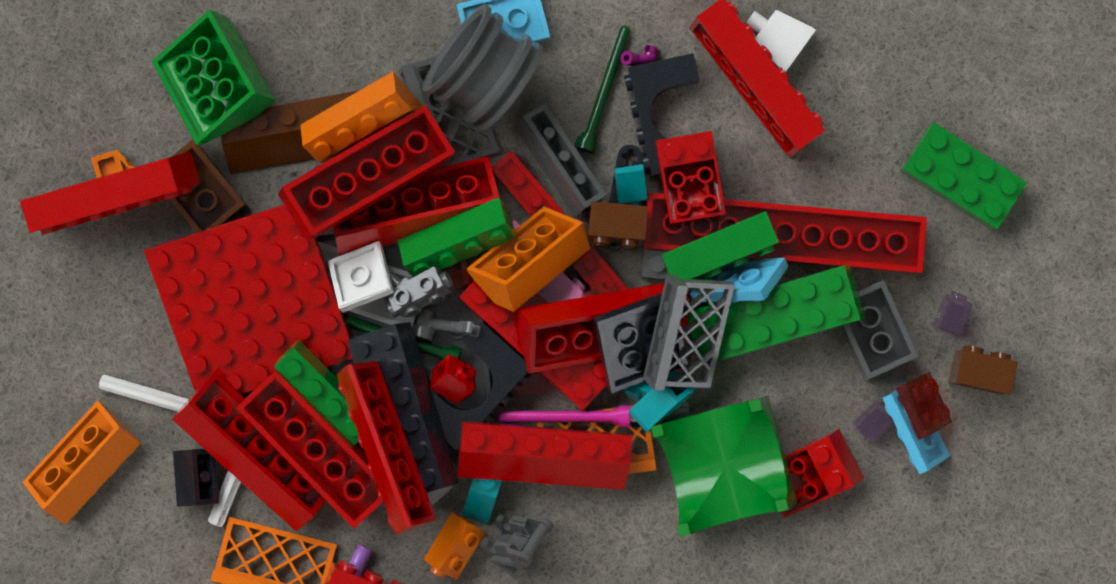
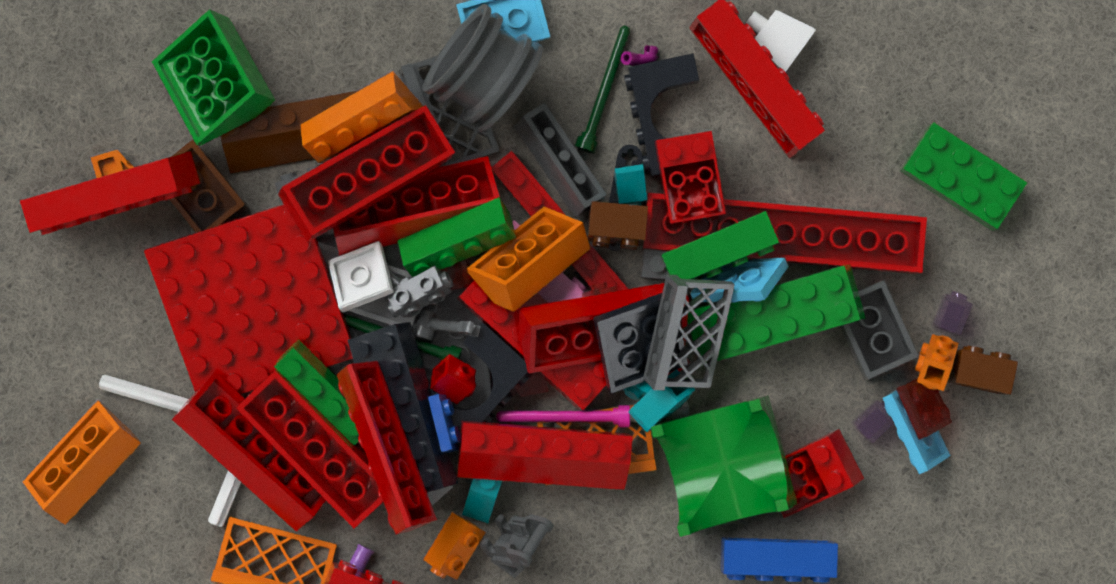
(195, 478): black brick -> none
(447, 433): none -> blue plate
(779, 557): none -> blue brick
(936, 362): none -> orange brick

